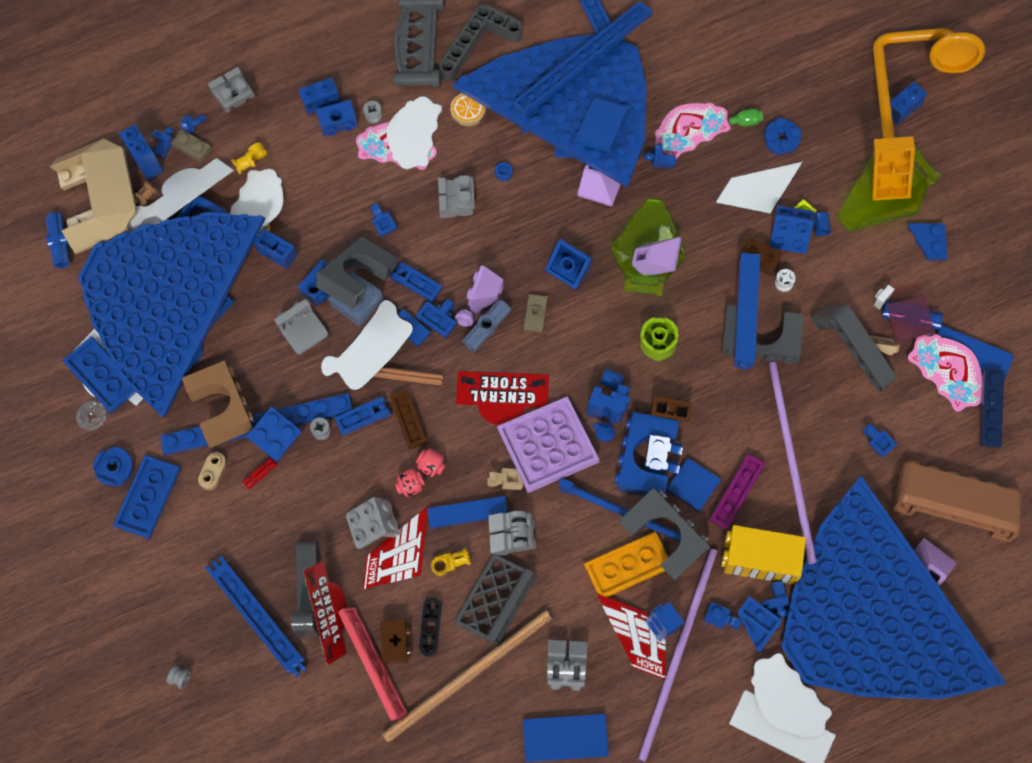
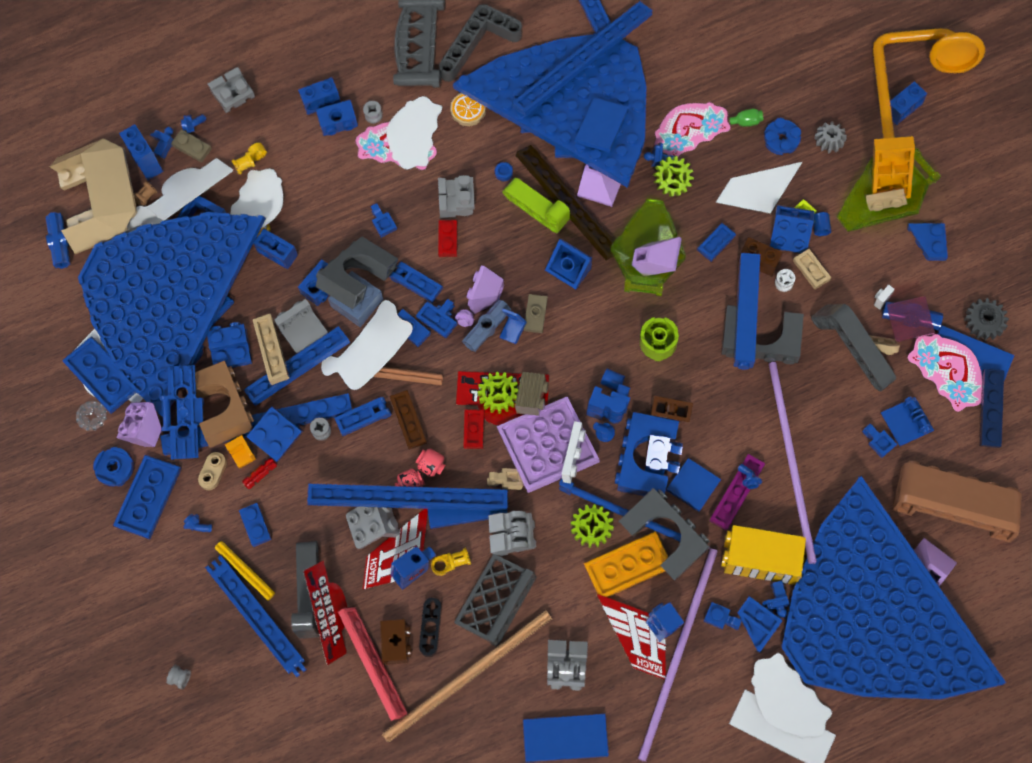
(140, 425): none -> lavender slope
(188, 412): none -> blue piece
(192, 523): none -> blue plate
(230, 345): none -> blue plate
(240, 451): none -> light orange panel
(245, 570): none -> yellow axle
(255, 525): none -> blue plate
(271, 349): none -> tan gear
(299, 364): none -> blue plate
(407, 497): none -> blue plate
(411, 566): none -> blue torso
(447, 238): none -> red plate
(473, 429): none -> red plate
(498, 384): none -> lime gear
(513, 327): none -> blue bracket
(531, 394): none -> dark tan brick
(549, 214): none -> lime beam
(559, 191): none -> dark brown plate
(573, 452): none -> white plate
(584, 525): none -> lime gear
(668, 171): none -> lime gear
(716, 242): none -> blue plate
(751, 480): none -> blue plate
(812, 269): none -> tan plate
(837, 137): none -> light grey gear
(886, 199): none -> tan plate
(907, 421): none -> blue hinge
(982, 327): none -> dark grey gear

